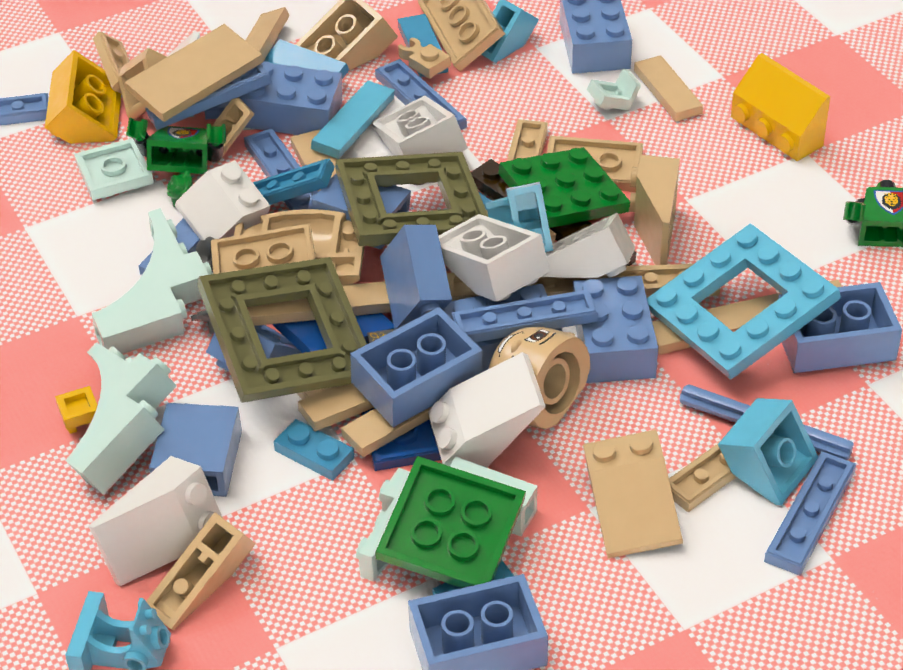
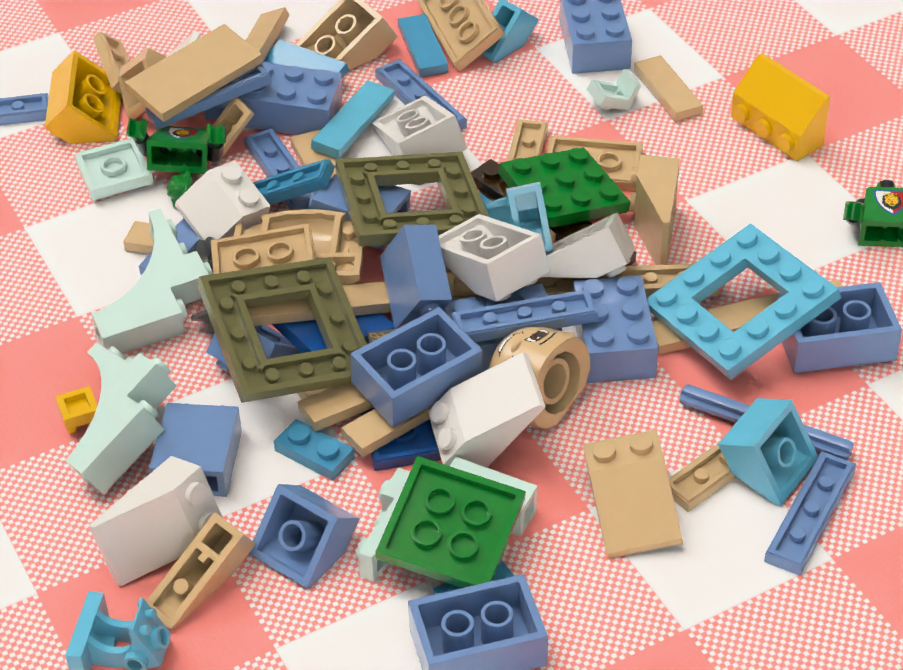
(139, 238): none -> tan tile
(302, 534): none -> medium blue slope
(425, 60): tan plate -> none

